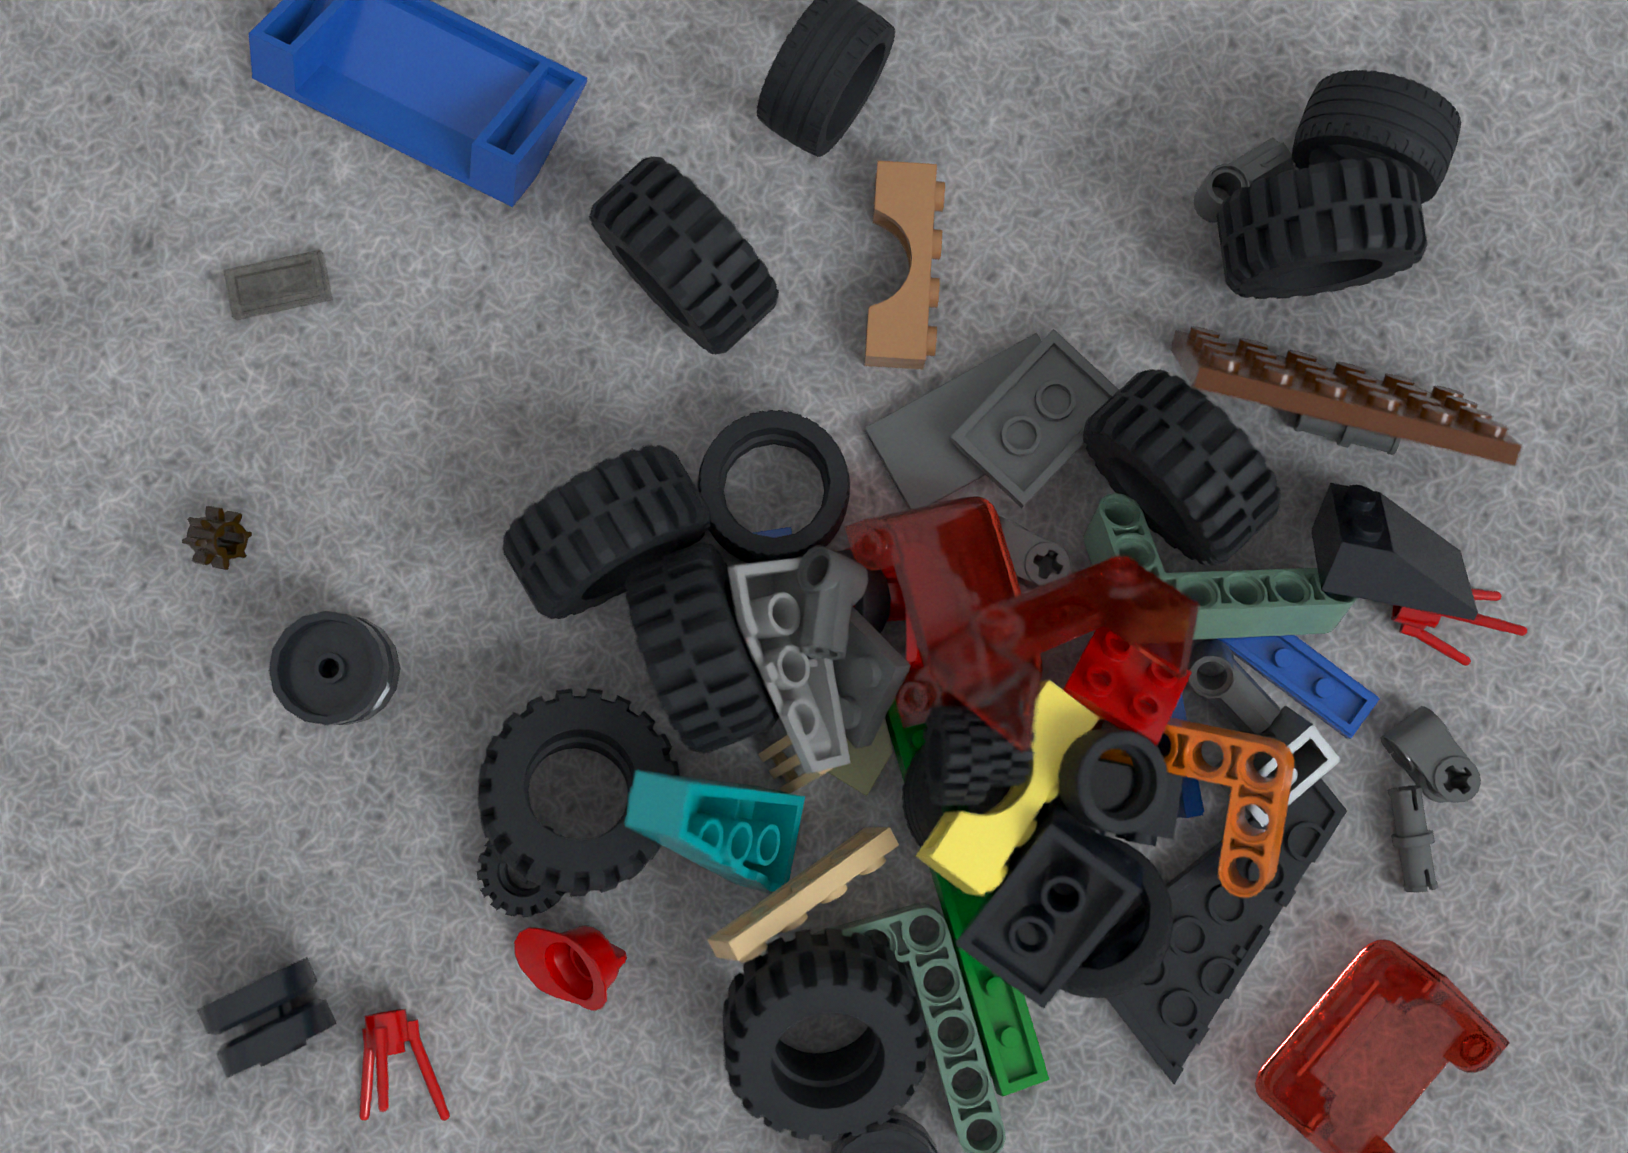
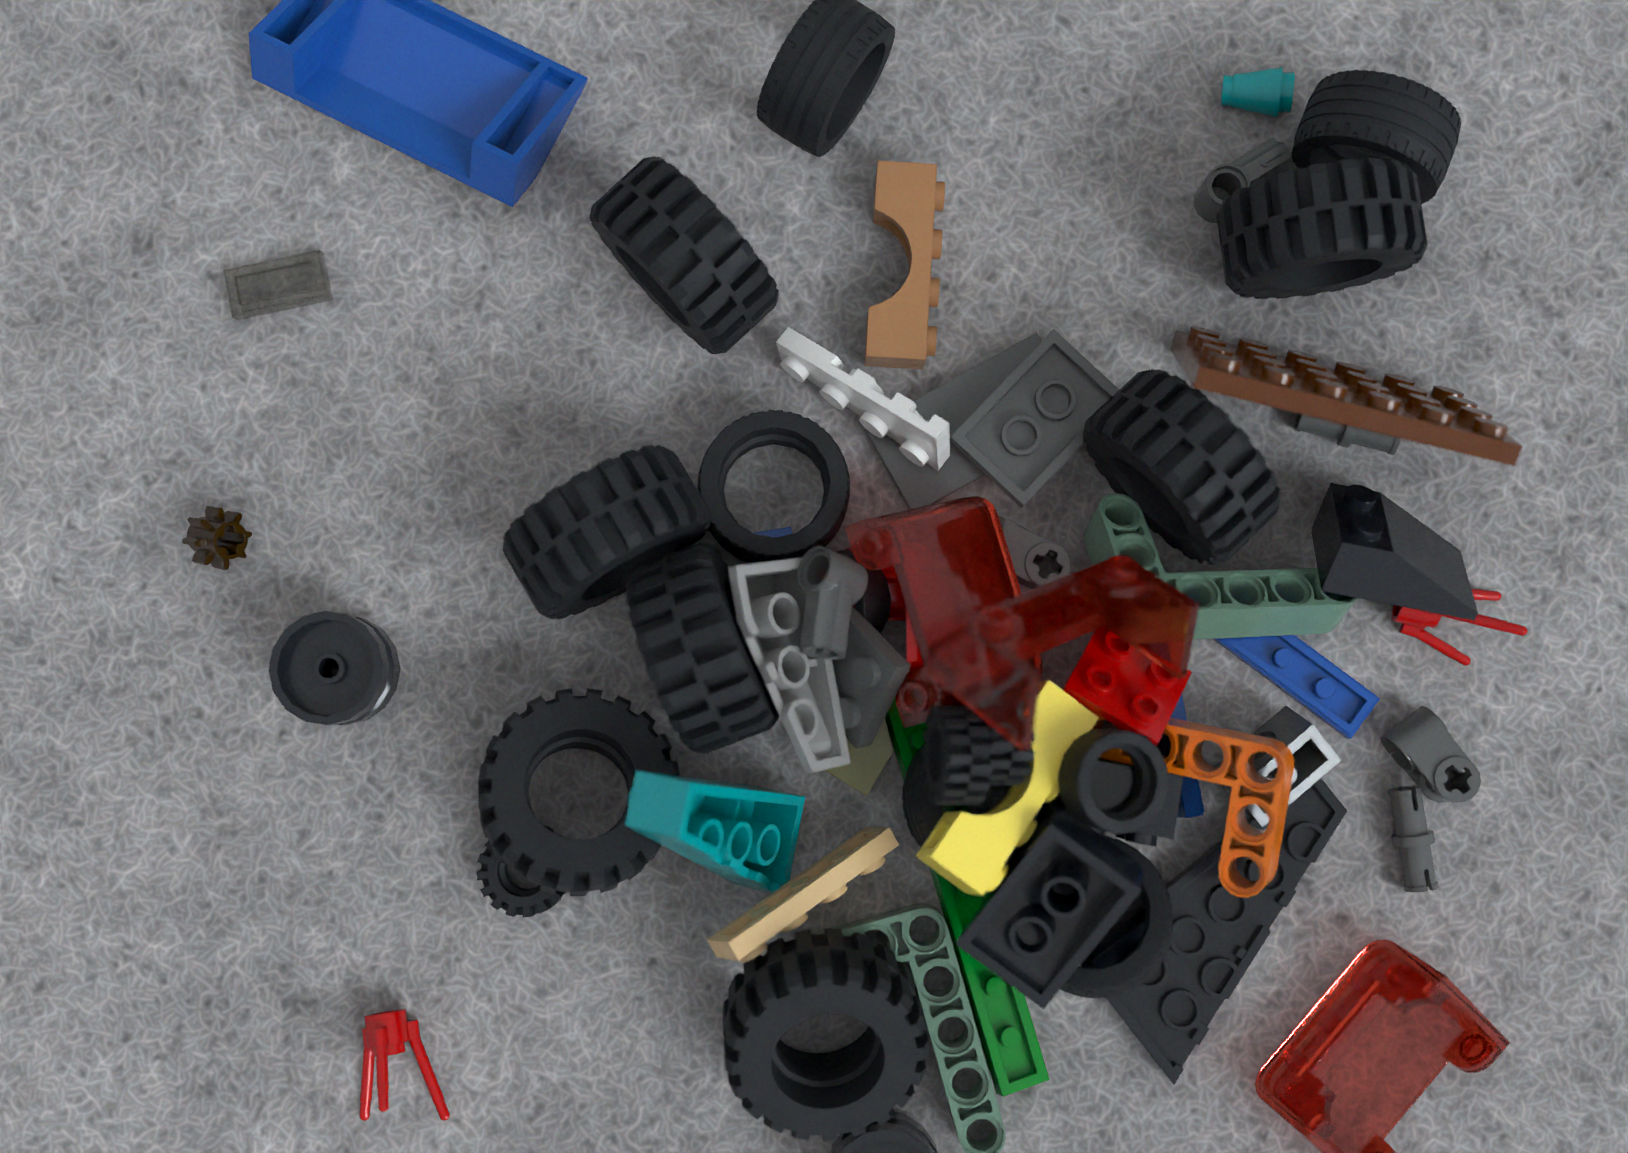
(267, 1018): black wheel -> none
(570, 964): red piece -> none
(786, 766): tan tile -> none
(895, 417): none -> white wing
(1232, 690): dark grey piece -> none
(1259, 91): none -> teal cone

